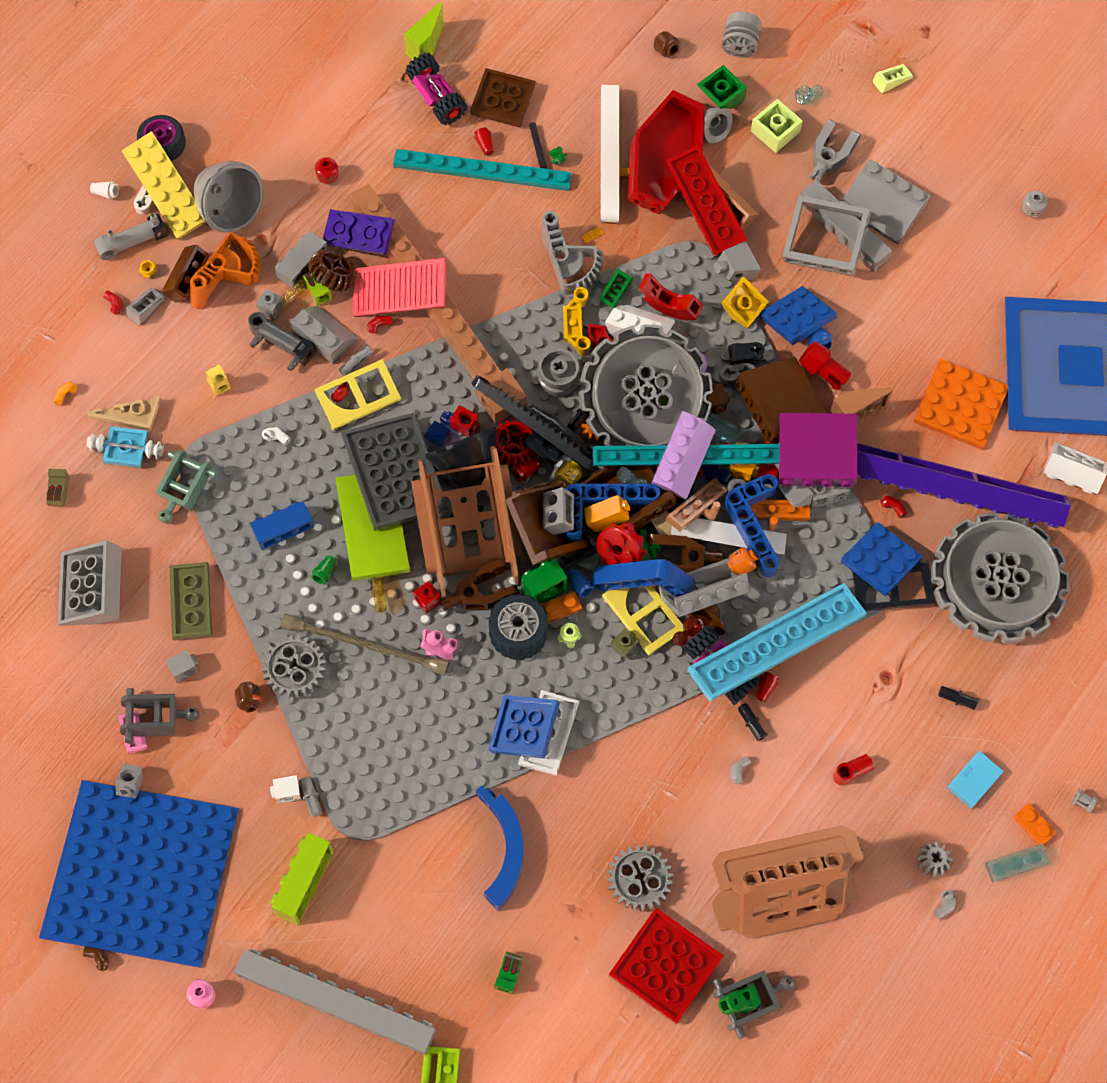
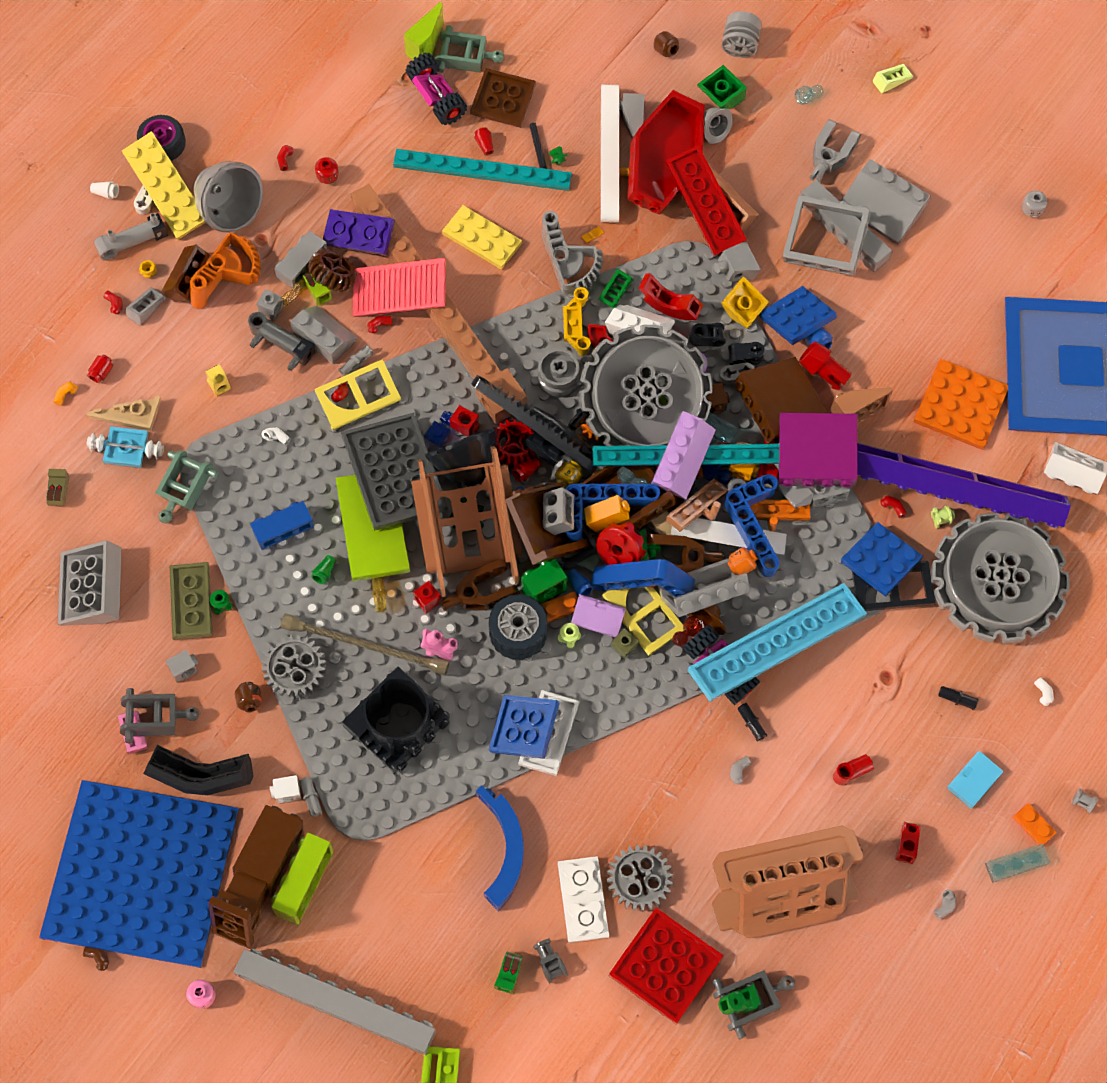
(100, 368): none -> red brick
(129, 781): light grey brick -> none
(199, 777): none -> black piece
(220, 606): none -> green brick
(256, 875): none -> reddish brown brick
(282, 155): none -> red arm
(395, 689): none -> black hose
(465, 63): none -> sand green piece
(482, 237): none -> light yellow plate
(551, 964): none -> dark grey connector
(583, 899): none -> white piece
(598, 615): none -> lavender piece
(632, 111): none -> light grey slope
(710, 334): none -> black piece
(767, 684): red cone -> none
(776, 125): yellowish green slope -> none
(908, 843): none -> red leg
(942, 516): none -> yellowish green brick
(942, 862): light grey gear -> none
(1047, 691): none -> white arm

